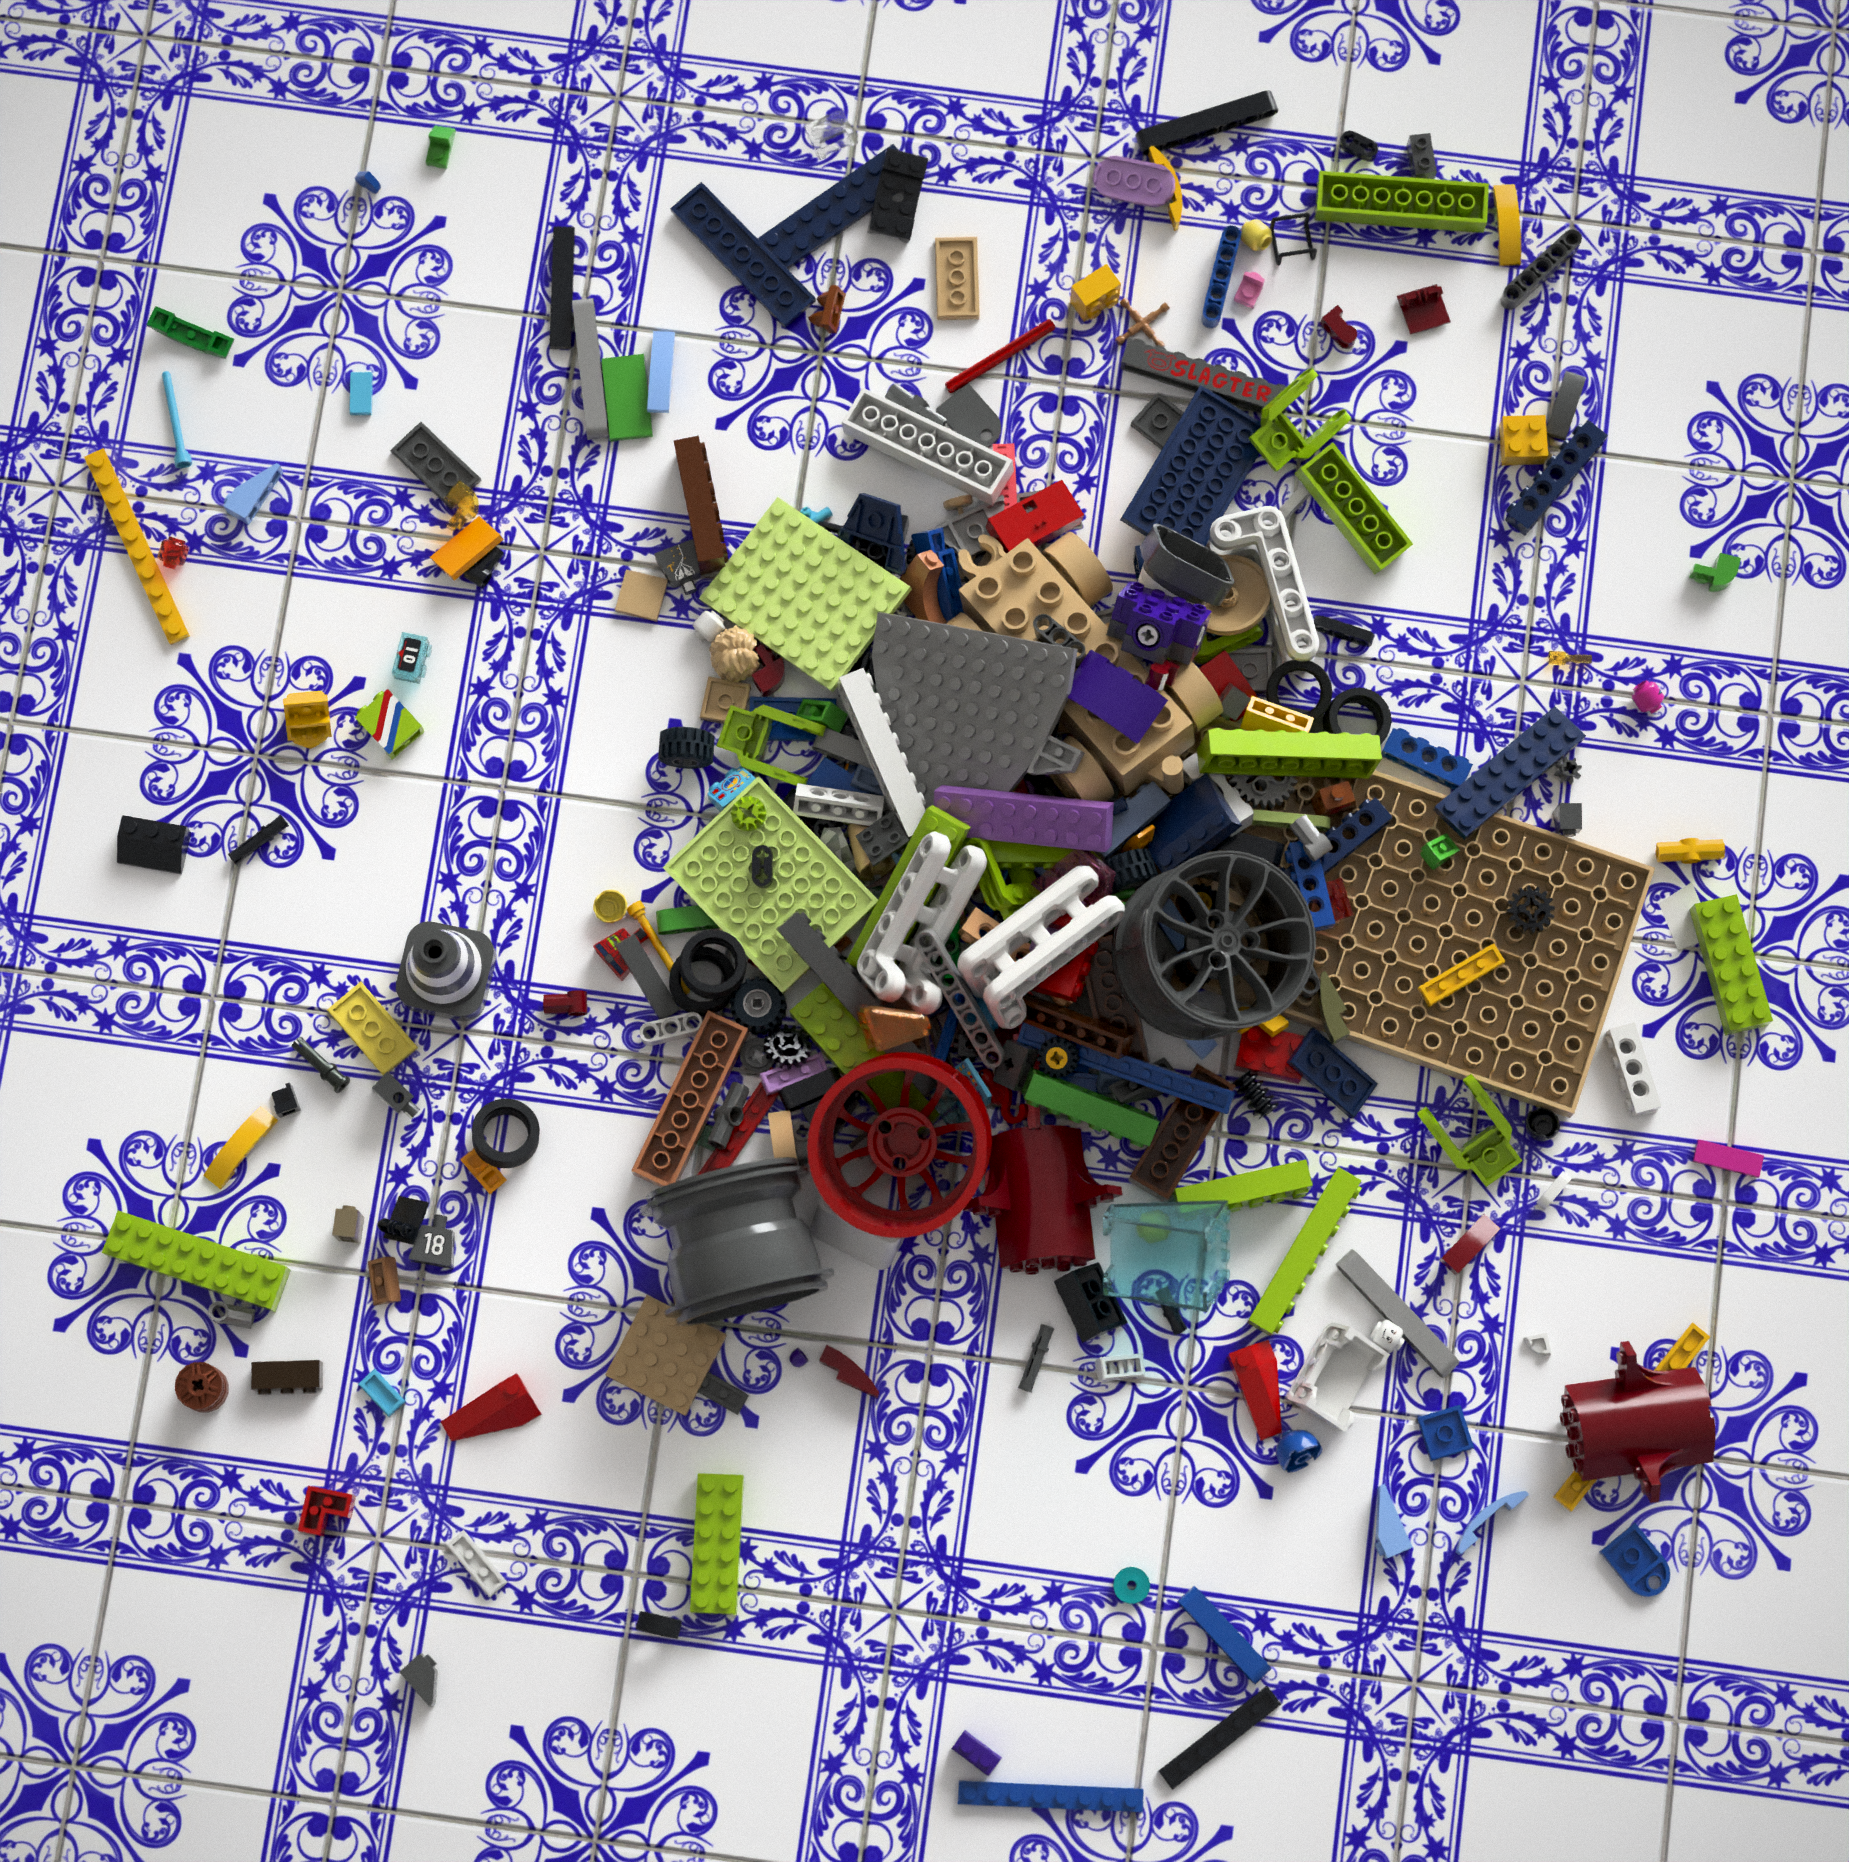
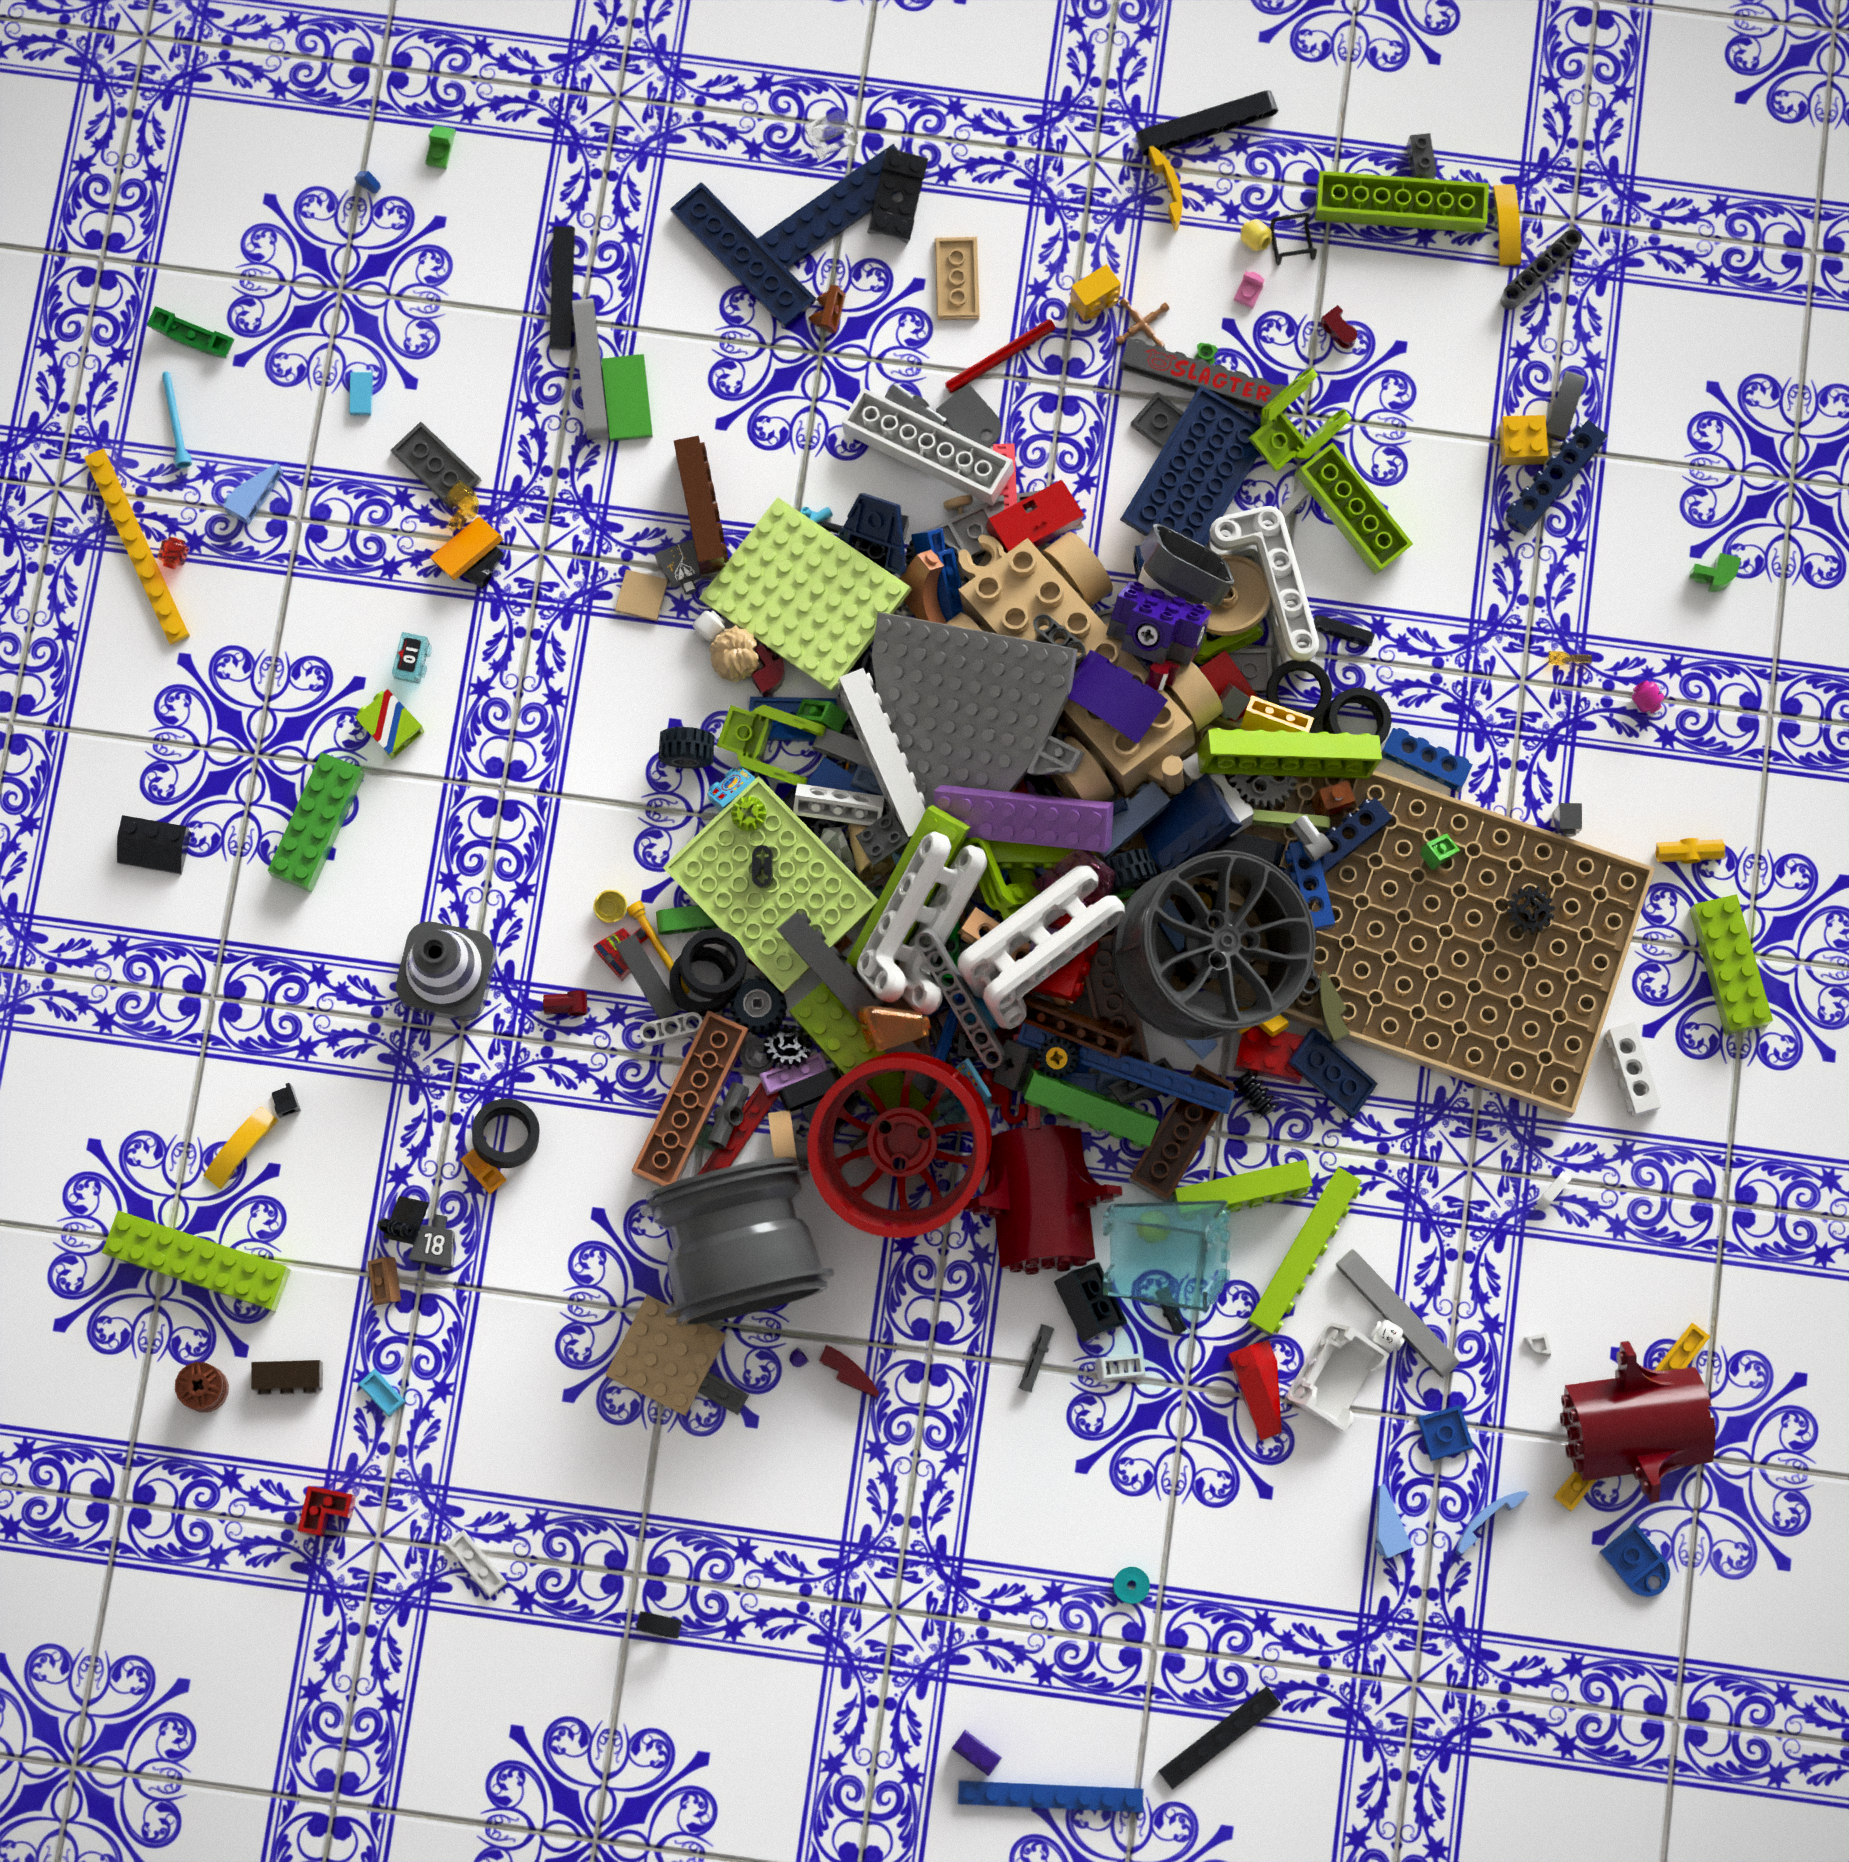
(234, 1315): light grey piece -> none
(256, 841): black pin -> none
(307, 718): yellow piece -> none
(316, 822): none -> bright green brick
(327, 1071): pearl dark grey pin -> none
(348, 1224): dark tan brick -> none
(372, 1028): light yellow tile -> none
(387, 1088): dark grey torso -> none
(422, 1677): dark grey slope -> none
(497, 1409): red wedge -> none
(661, 372): light blue slope -> none
(717, 1544): lime brick -> none
(719, 697): tan tile -> none
(868, 1248): white windscreen -> none
(1134, 181): lavender tile -> none
(1140, 839): light orange slope -> none
(1210, 349): none -> bright green plate
(1222, 267): blue beam -> none
(1224, 1635): blue beam -> none
(1296, 1449): blue cylinder -> none
(1339, 899): clear red hips -> none
(1358, 145): black beam -> none
(1423, 308): dark red hinge -> none
(1461, 975): yellow tile -> none
(1470, 1244): dark red slope -> none
(1488, 1151): lime plate -> none
(1509, 773): dark blue plate -> none
(1542, 1124): black hair -> none
(1564, 775): dark grey gear -> none
(1678, 916): white sticker -> none
(1728, 1158): dark pink tile -> none

